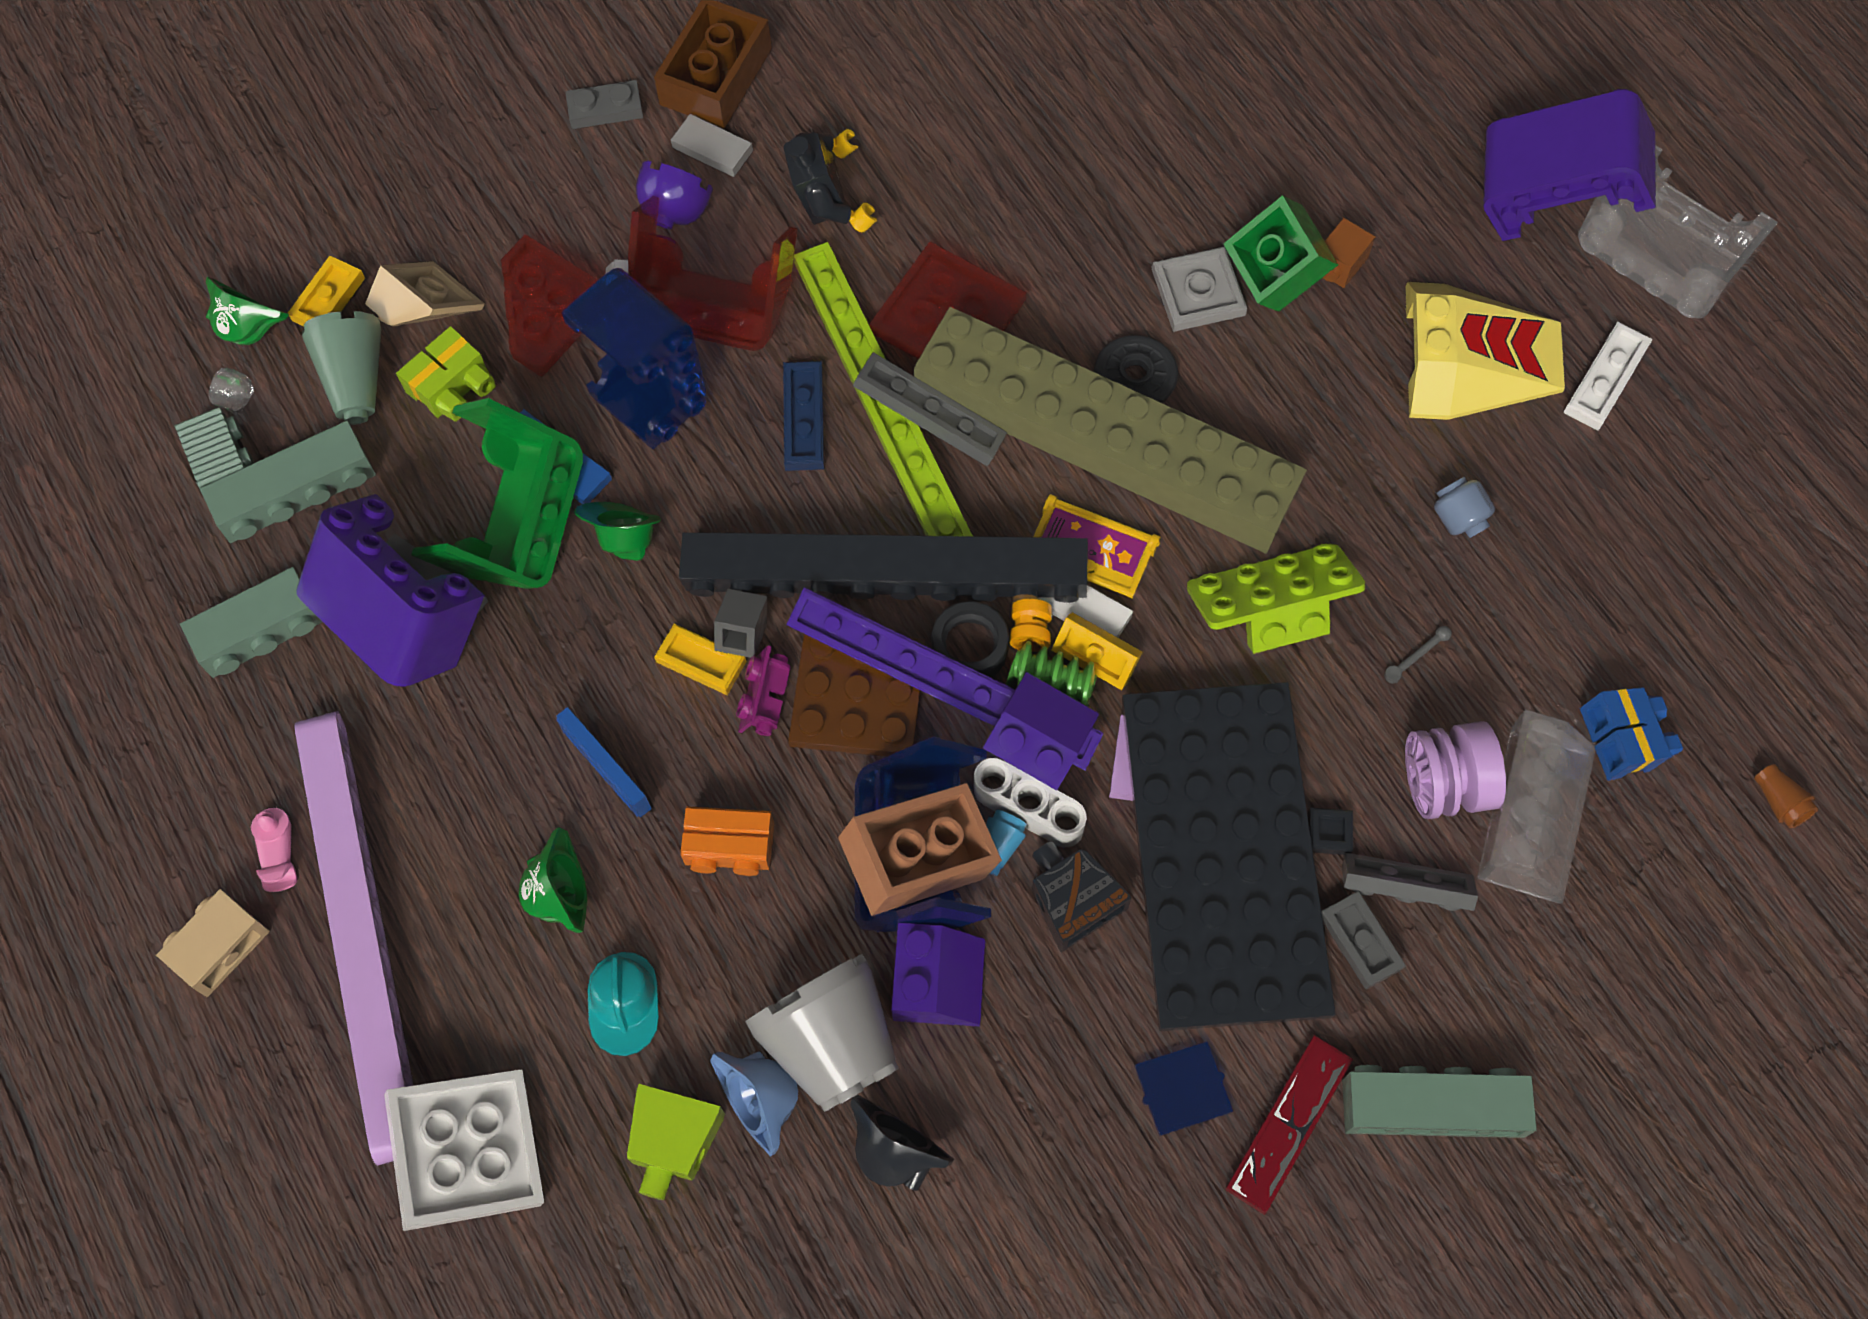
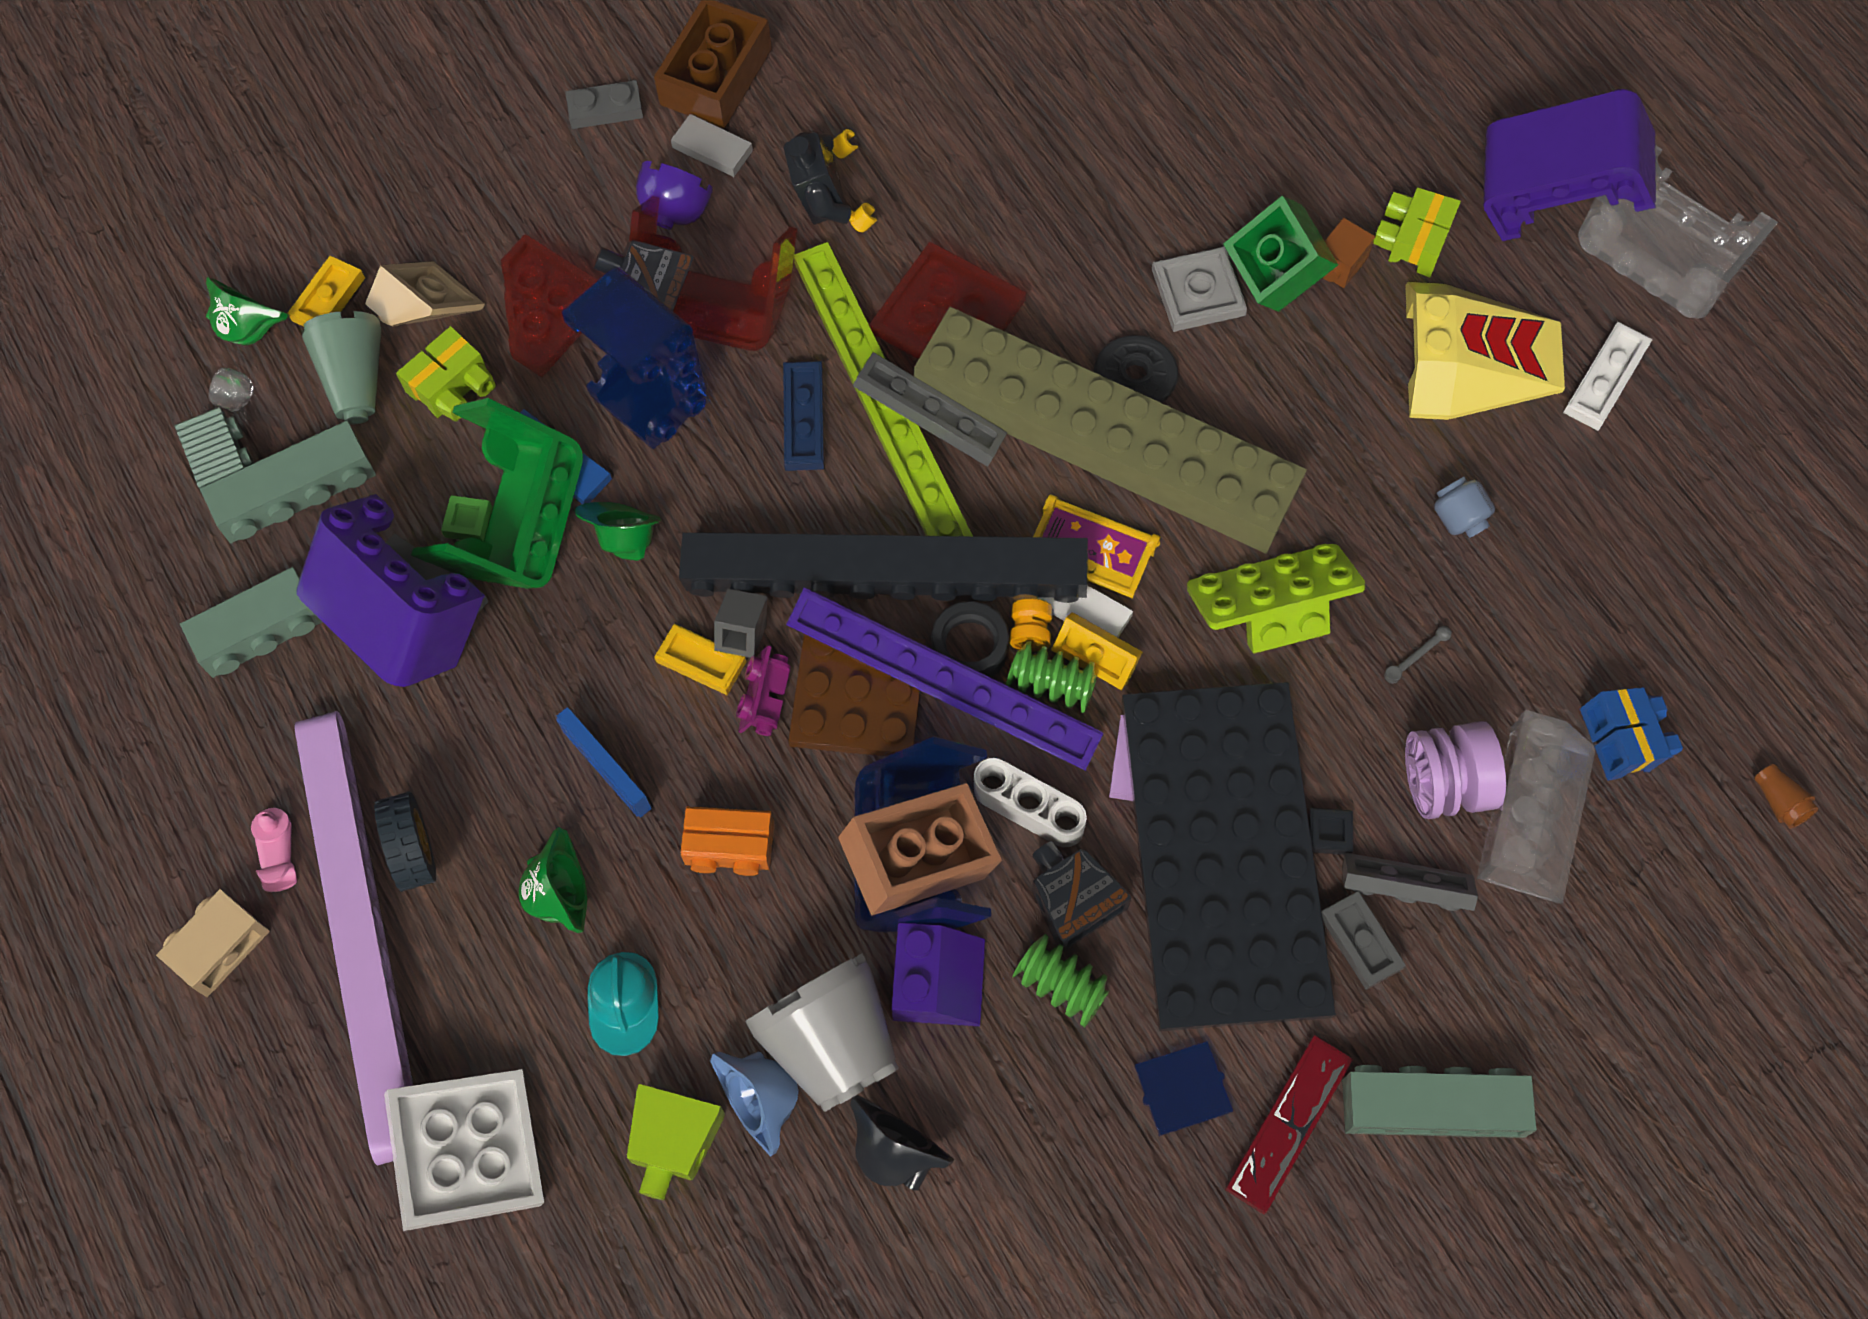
(405, 841): none -> black wheel
(466, 518): none -> bright green plate
(652, 266): none -> torso
(1006, 834): dark azure cone -> none
(1041, 731): dark purple slope -> none
(1062, 979): none -> bright green piece
(1423, 230): none -> lime hips

